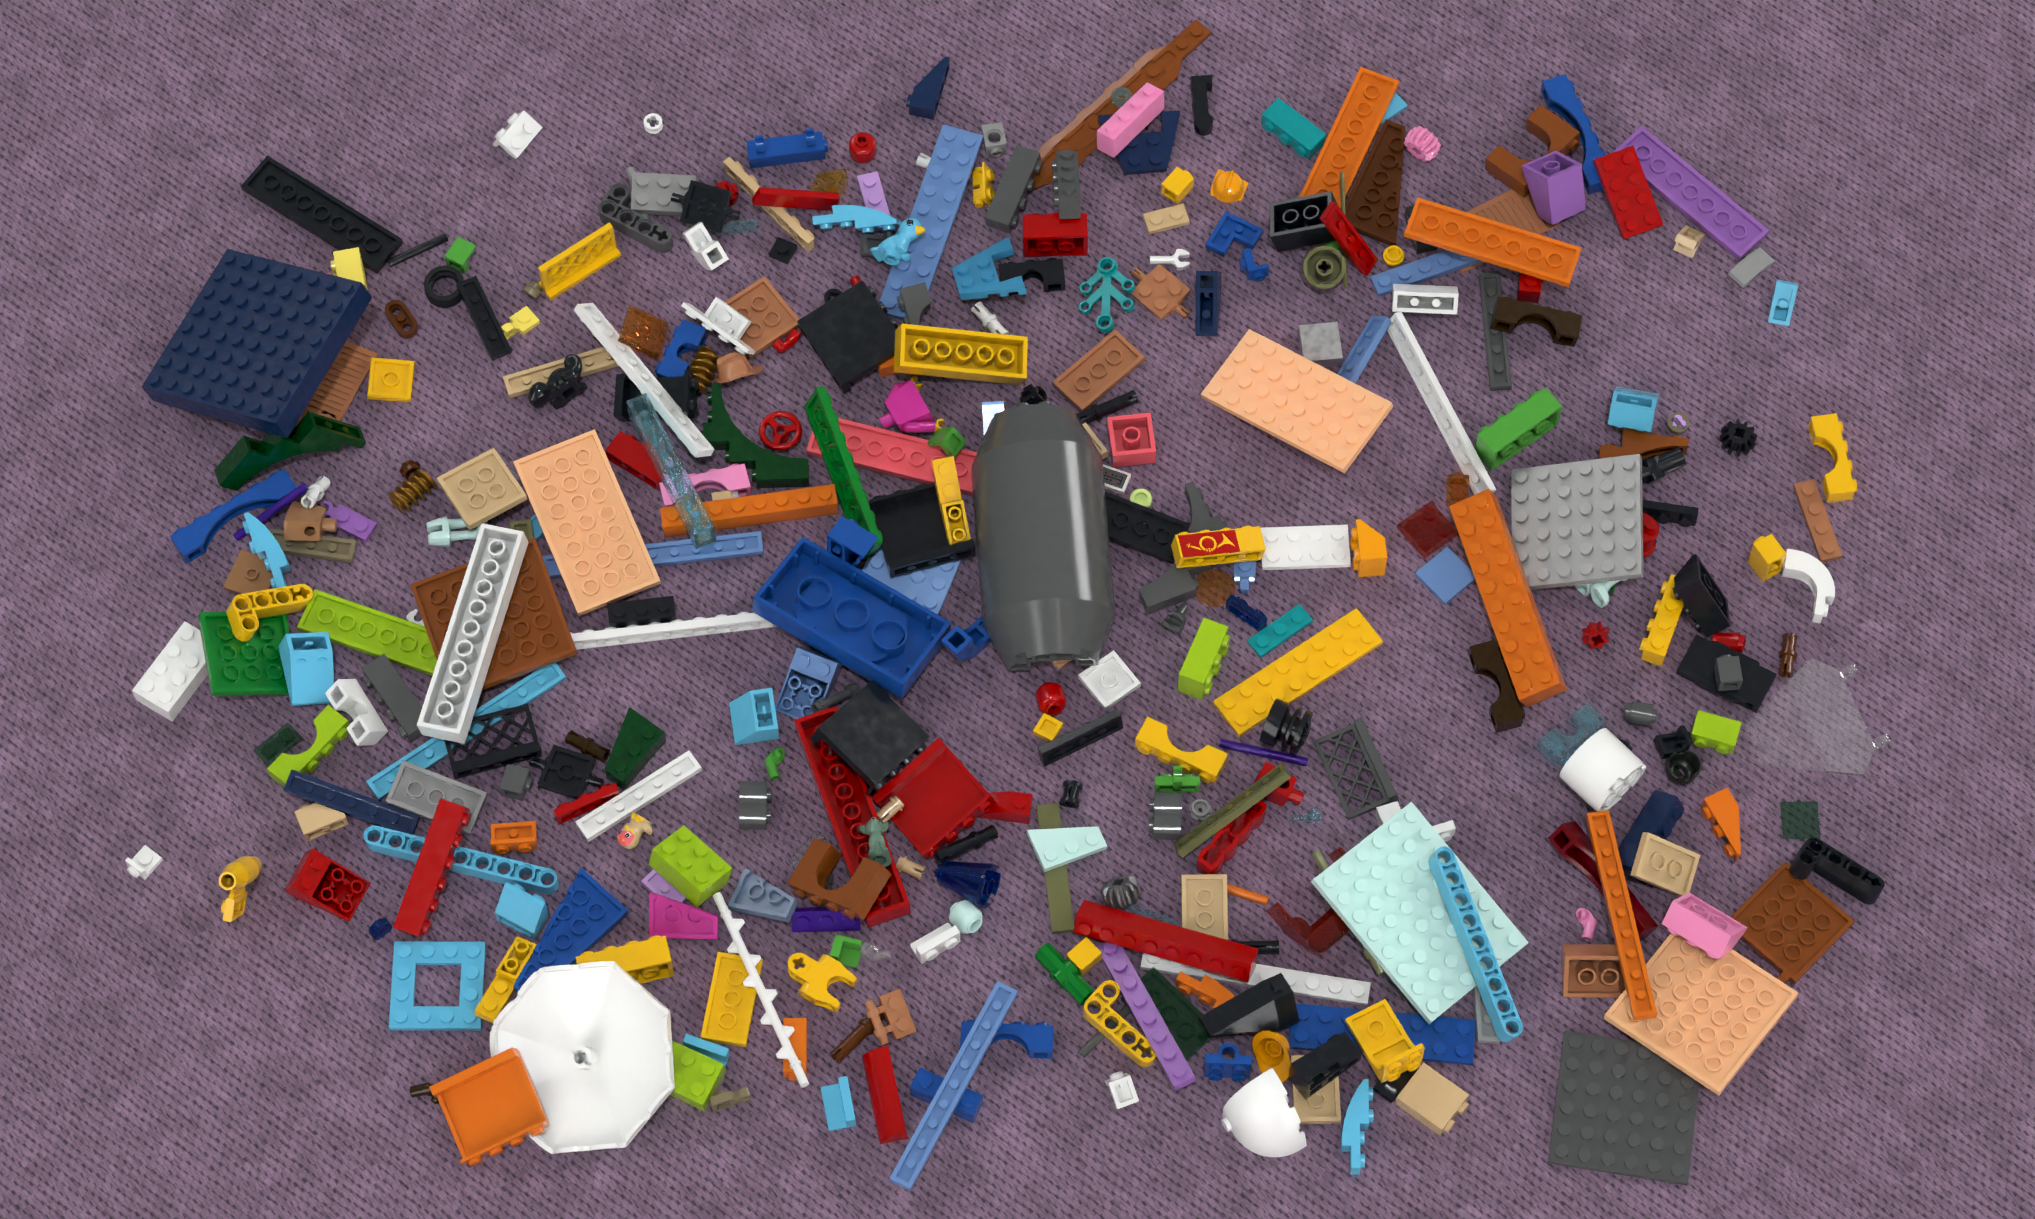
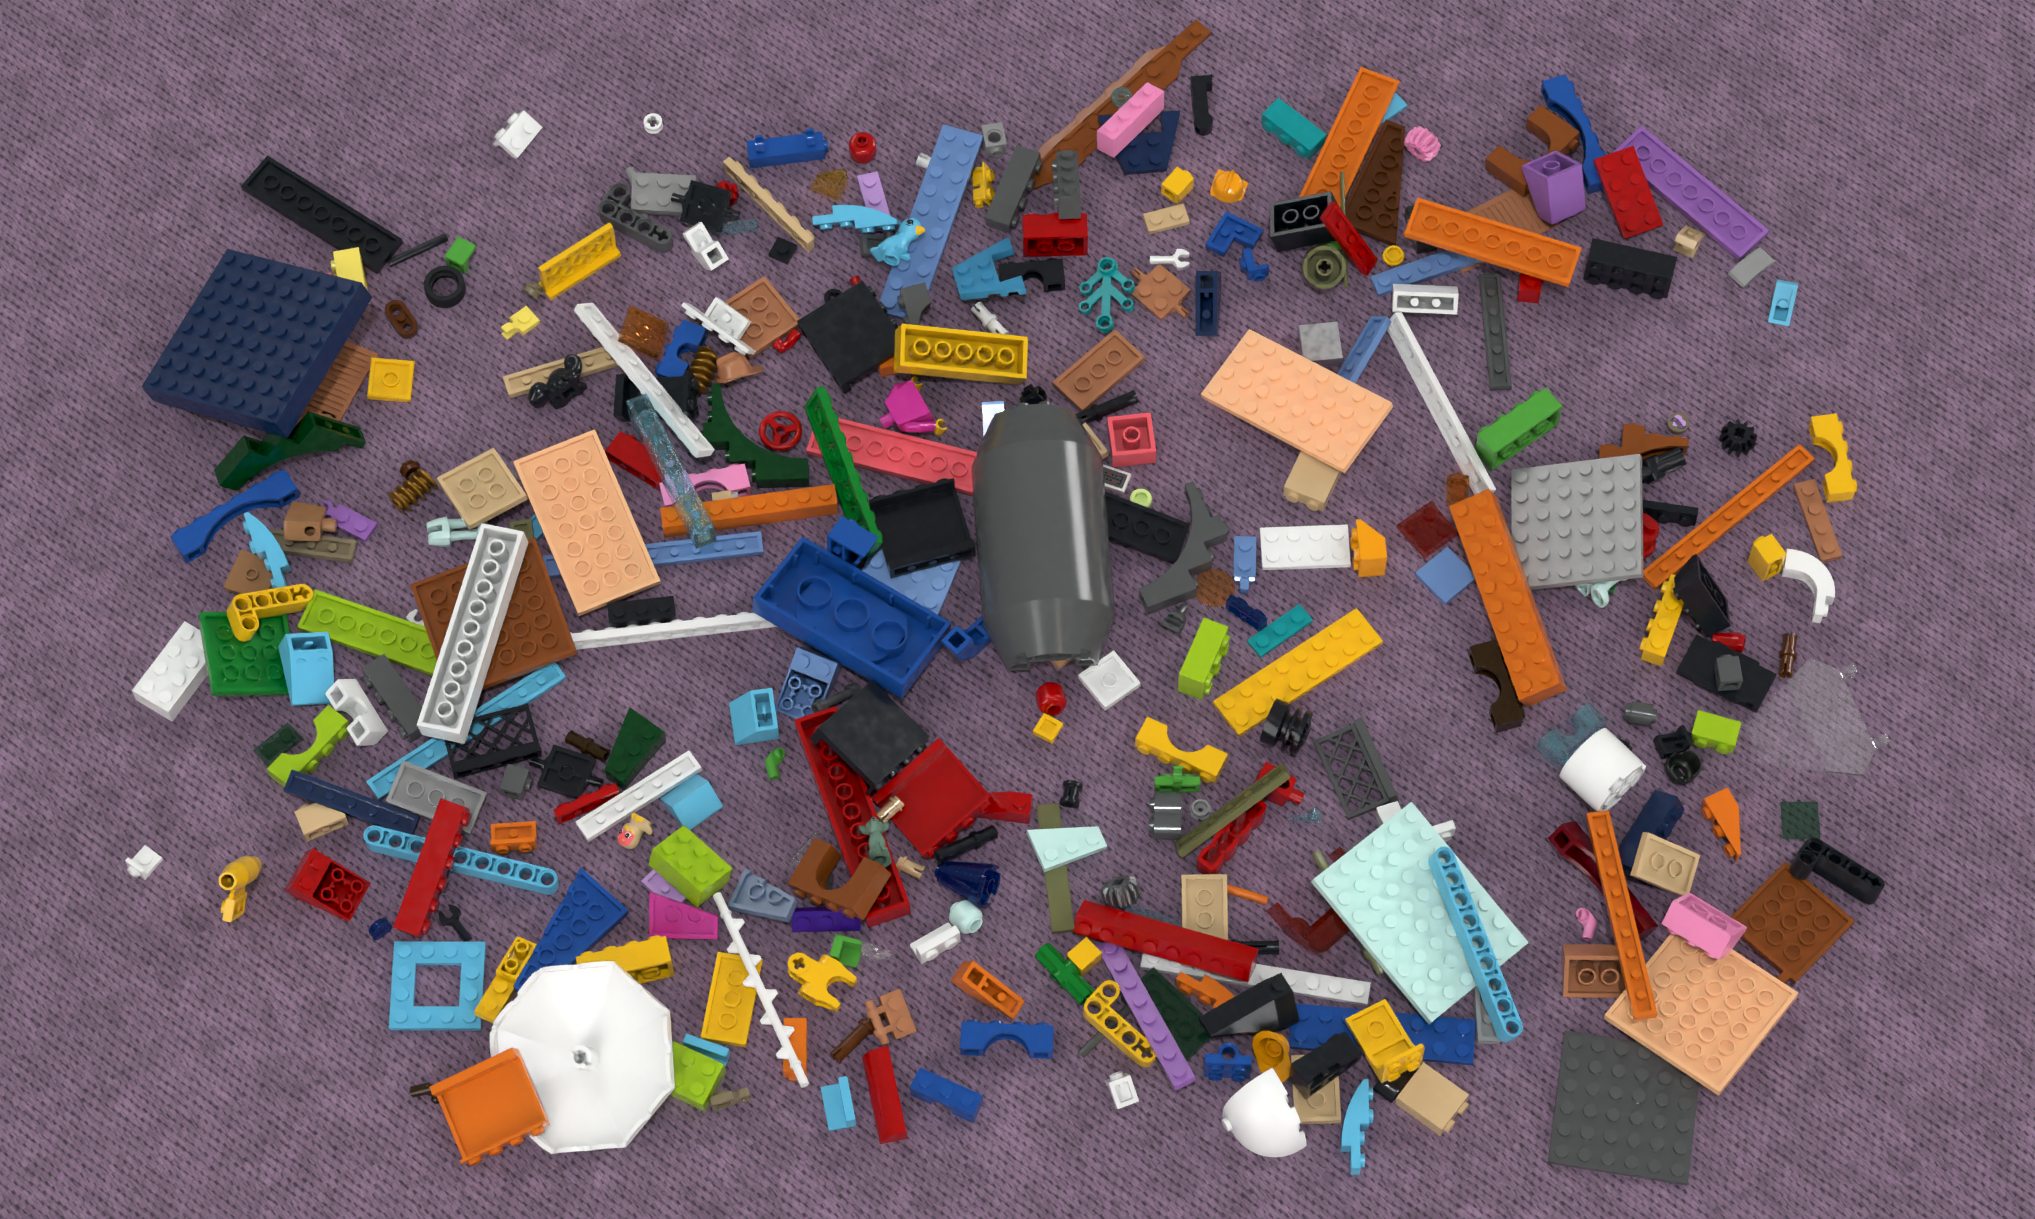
(290, 497): dark purple bar -> none
(315, 492): white pin -> none
(455, 923): none -> black bar
(483, 318): black plate -> none
(522, 911): medium azure slope -> none
(692, 801): none -> medium azure slope
(753, 805): dark grey brick -> none
(795, 198): red tile -> none
(928, 91): dark blue slope -> none
(949, 440): bright green panel -> none
(950, 500): yellow slope -> none
(953, 1086): medium blue plate -> none
(987, 989): none -> orange slope
(1080, 737): black plate -> none
(1218, 546): yellow brick -> none
(1263, 752): dark purple bar -> none
(1311, 482): none -> tan brick
(1561, 325): dark brown arch -> none
(1599, 635): red gear -> none
(1629, 268): none -> black brick
(1633, 409): medium azure slope -> none
(1728, 516): none -> orange plate

